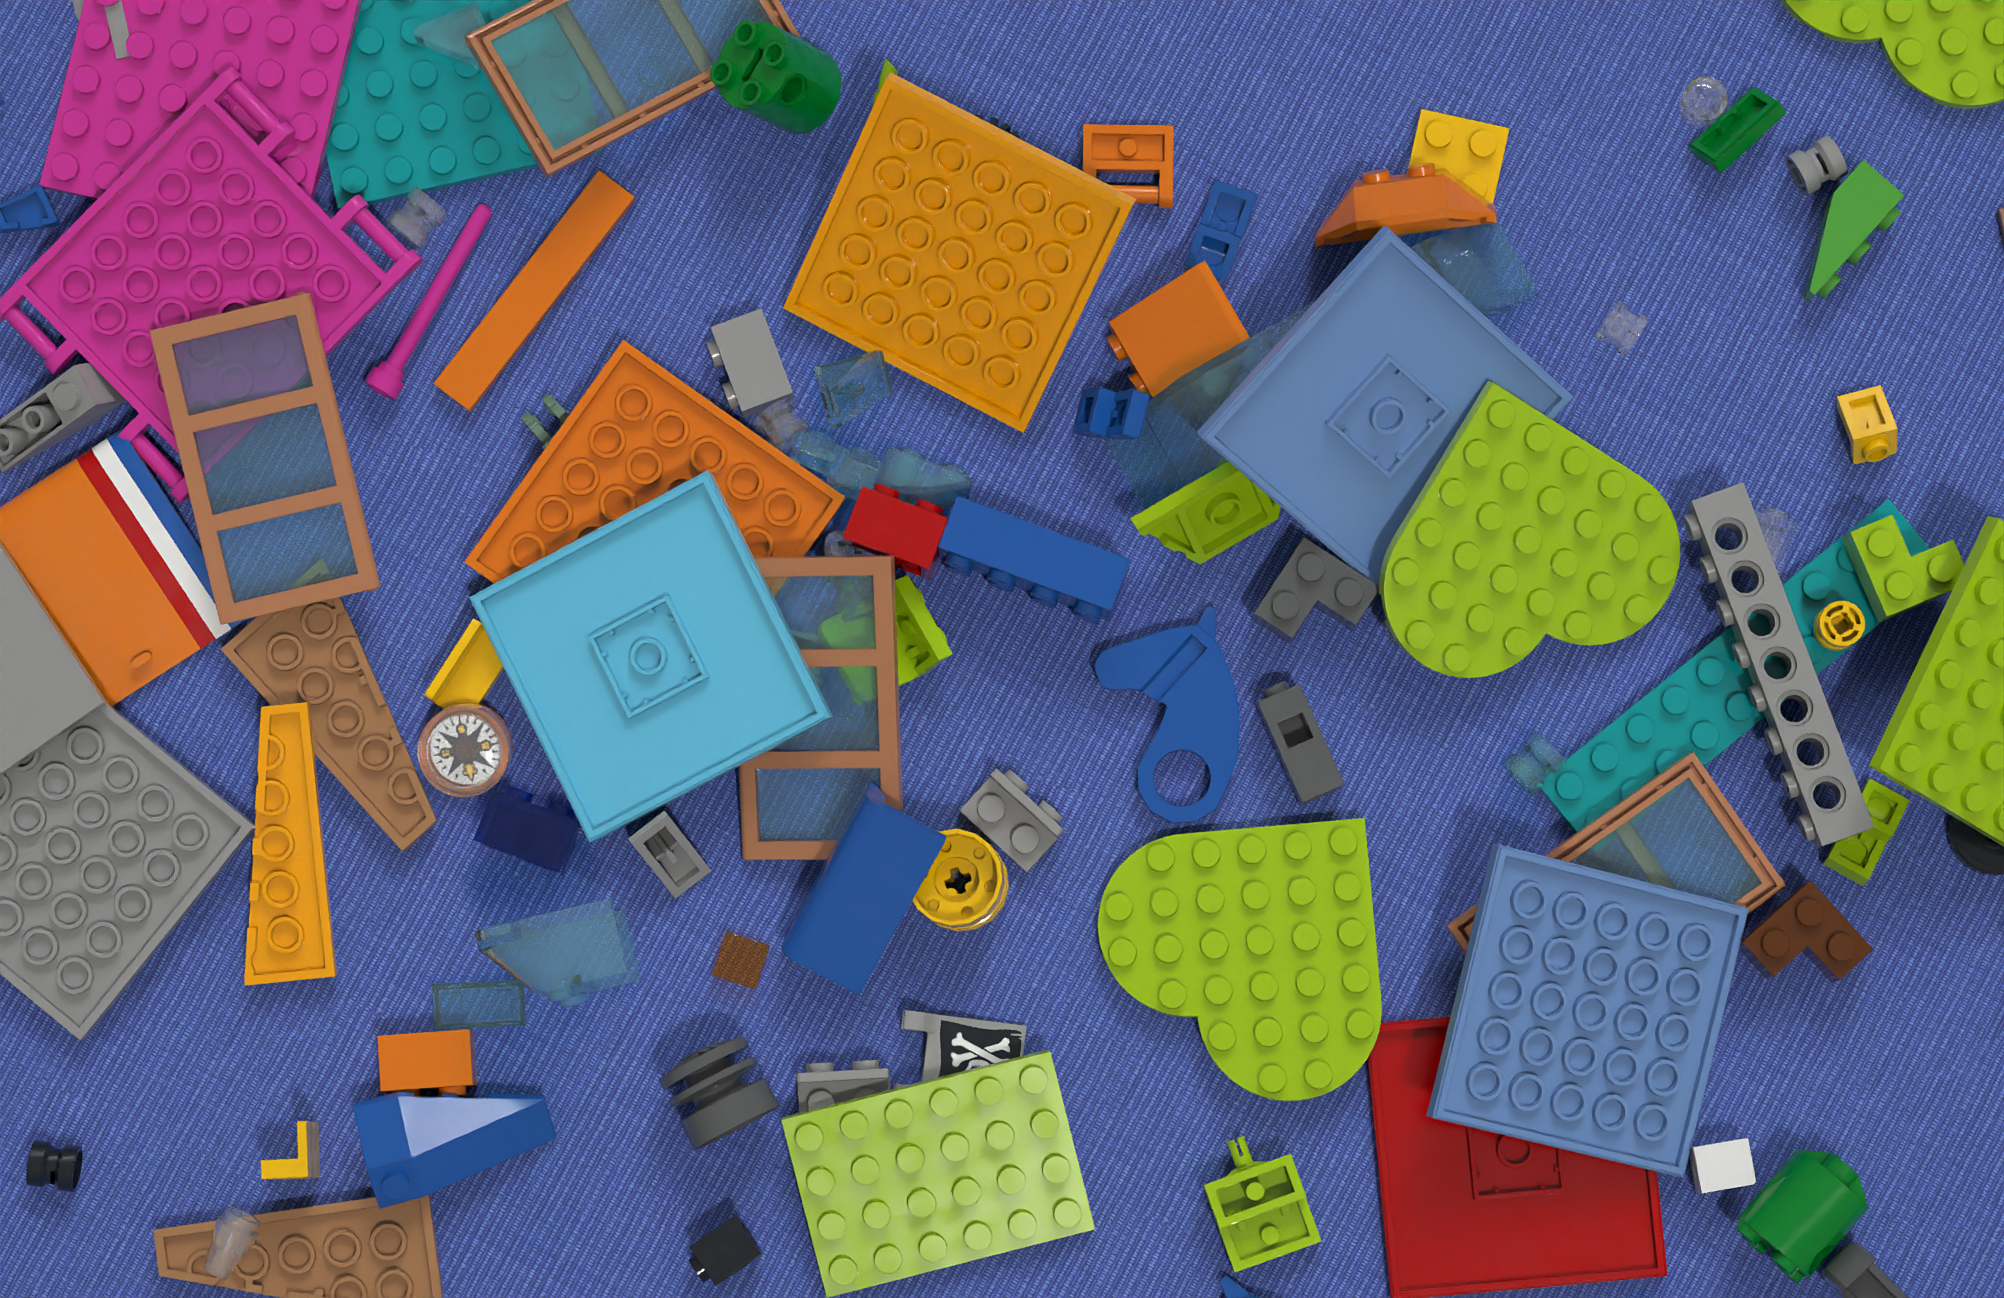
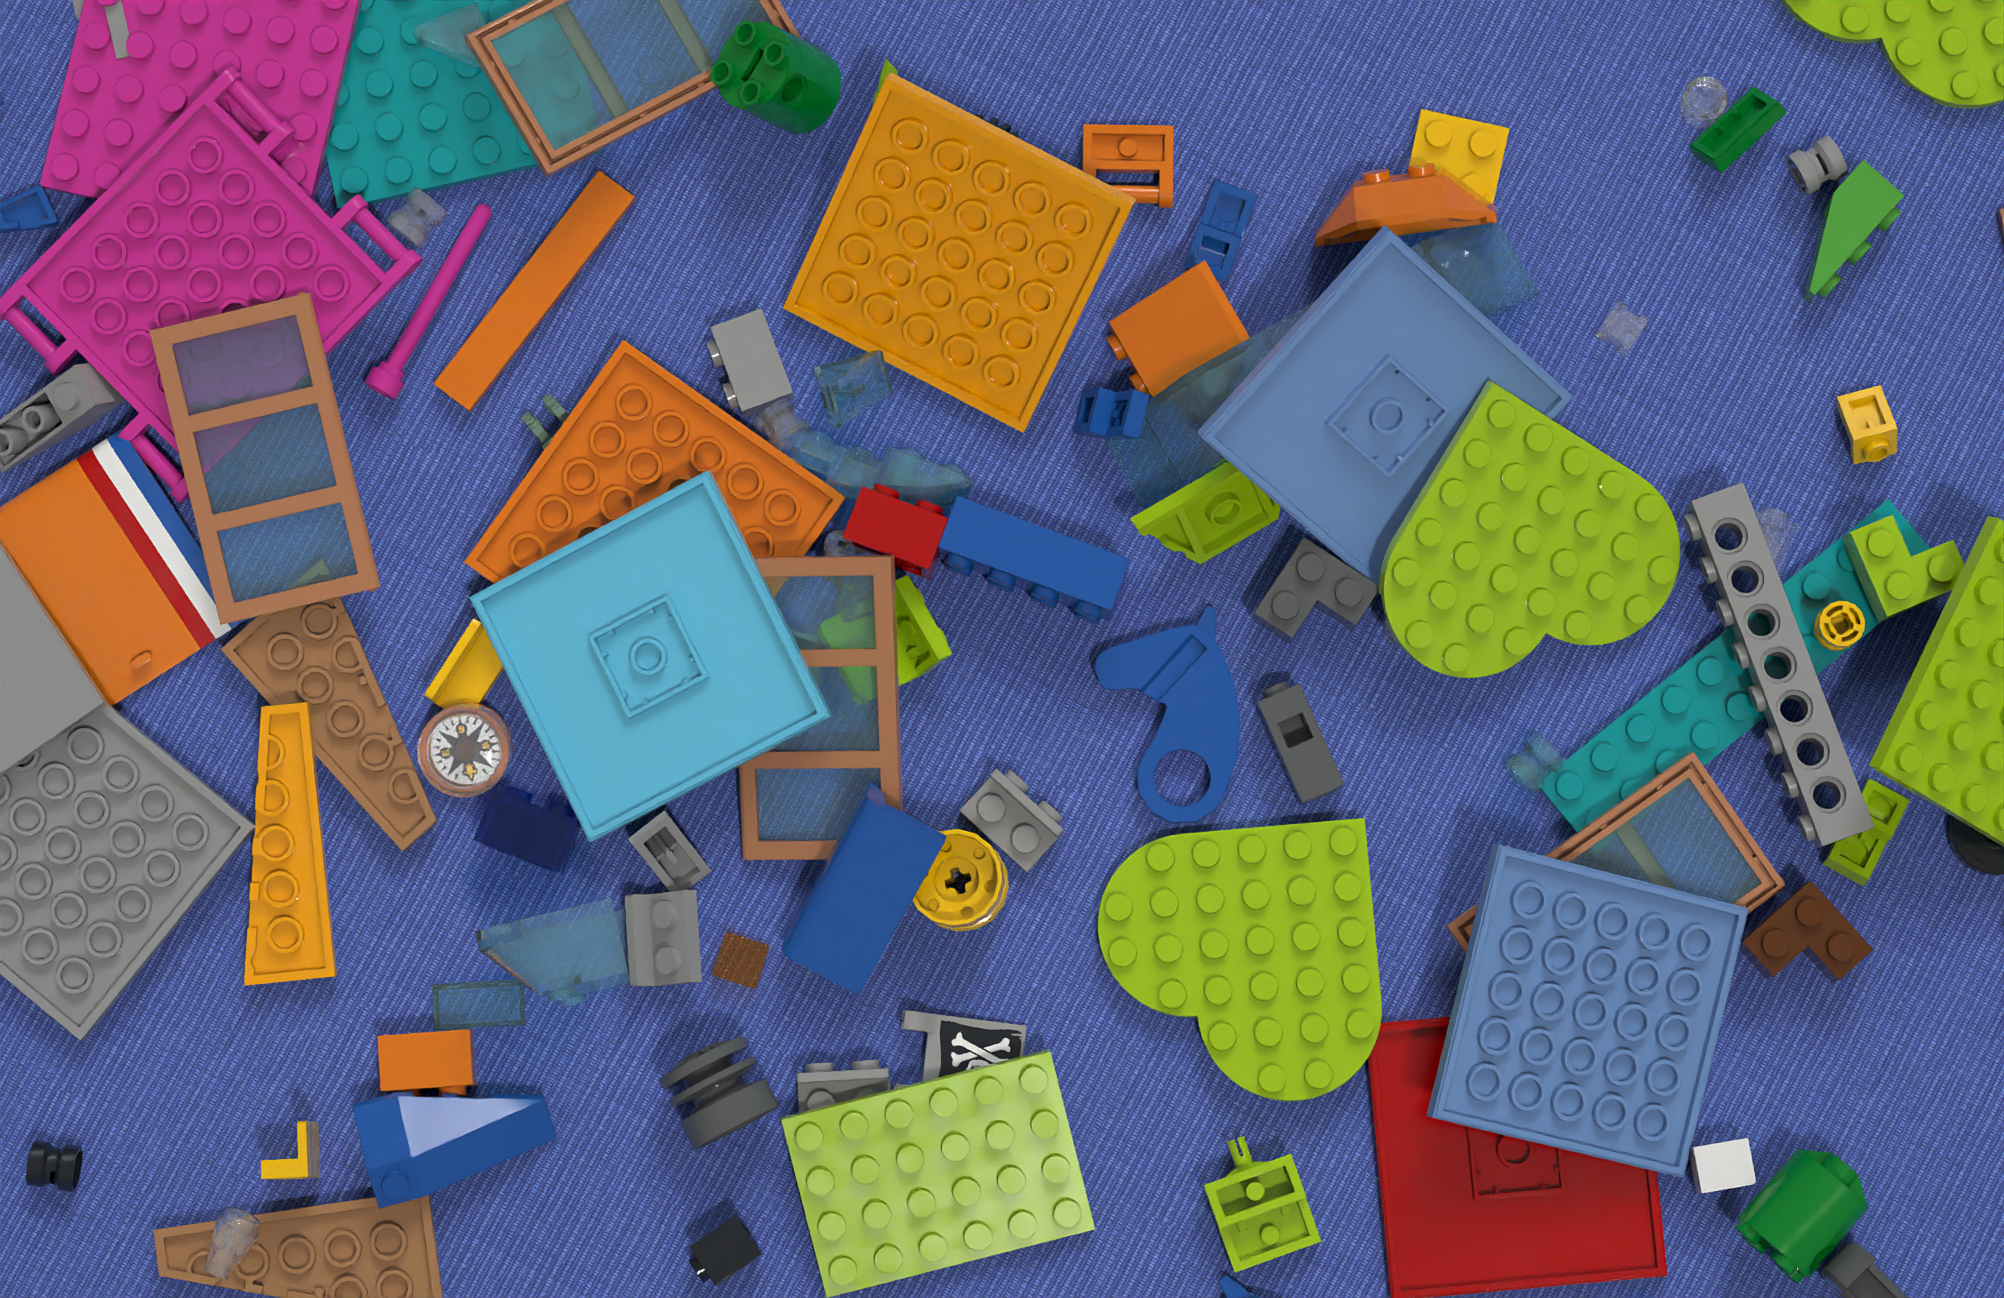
(663, 938): none -> light grey bracket

